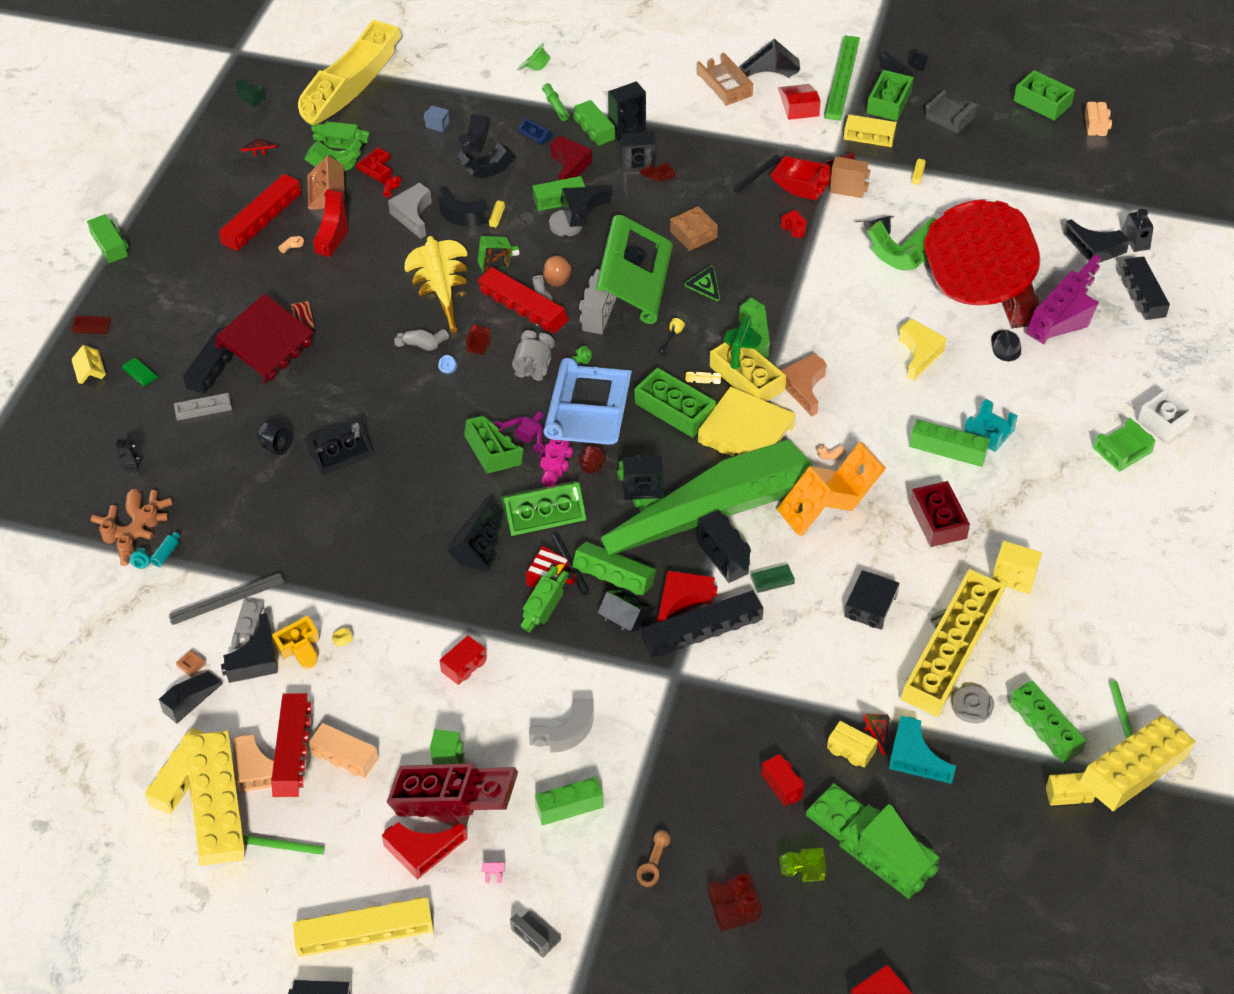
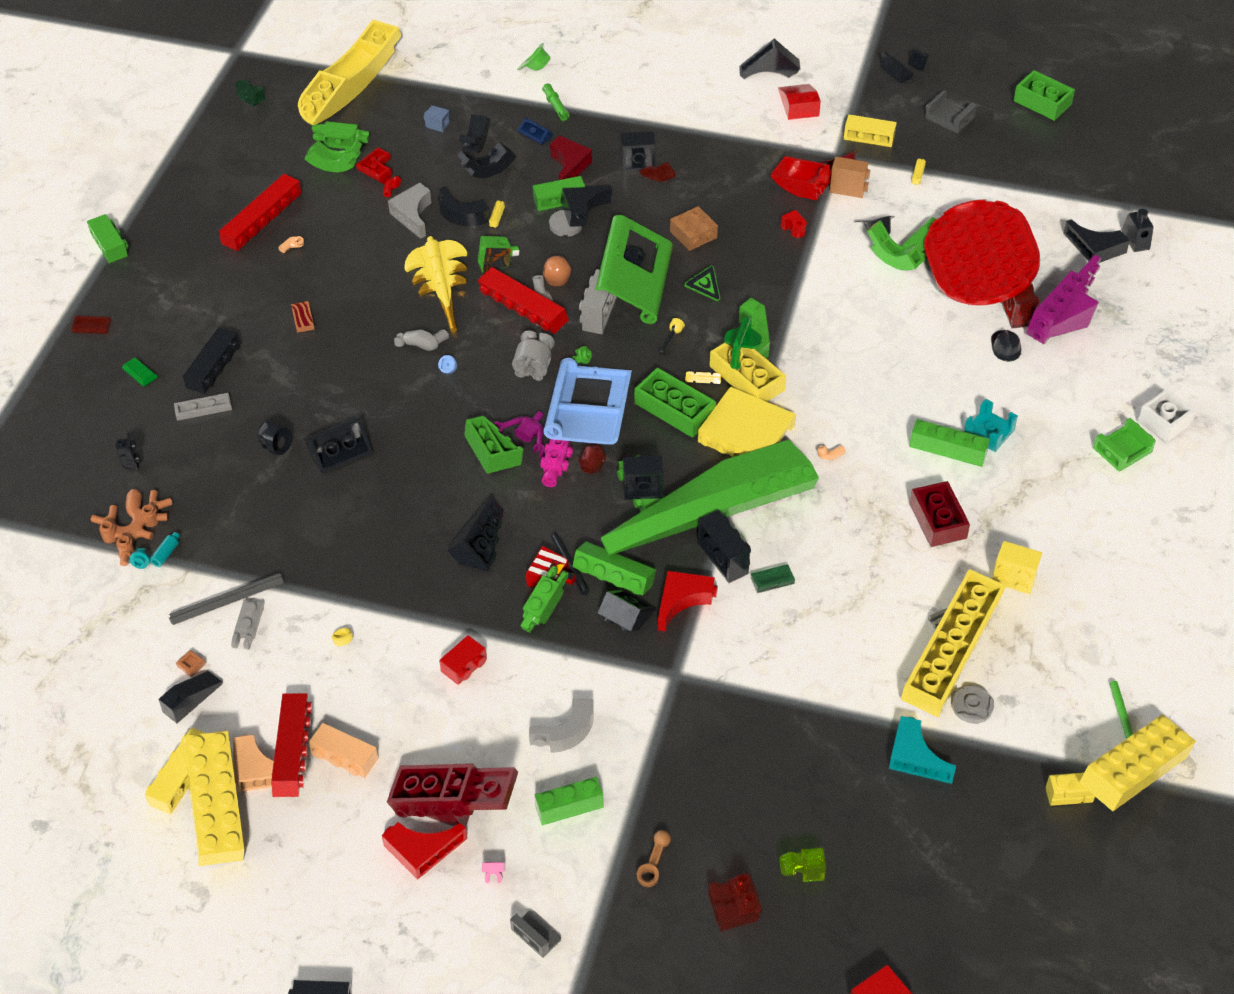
(86, 363): light yellow panel -> none
(254, 658): black arch -> none
(258, 144): piece -> none
(265, 337): dark red panel -> none
(282, 844): bright green bar -> none
(298, 640): yellow brick -> none
(326, 175): nougat slope -> none
(333, 225): red arch -> none
(362, 927): light yellow brick -> none
(446, 748): bright green piece -> none
(478, 340): clear red panel -> none
(544, 508): bright green slope -> none
(594, 122): bright green brick -> none
(627, 109): black brick -> none
(702, 624): black brick -> none
(726, 80): medium nougat door -> none
(756, 174): black bar -> none
(783, 780): red brick -> none
(801, 380): nougat arch -> none
(831, 488): light orange bracket -> none
(842, 78): bright green plate -> none
(852, 744): light yellow brick -> none
(871, 599): black panel -> none
(876, 840): bright green wedge -> none
(879, 727): piece -> none
(890, 95): bright green brick -> none
(924, 345): light yellow arch -> none
(1047, 721): bright green brick -> none
(1097, 118): light nougat brick -> none
(1145, 288): black brick -> none

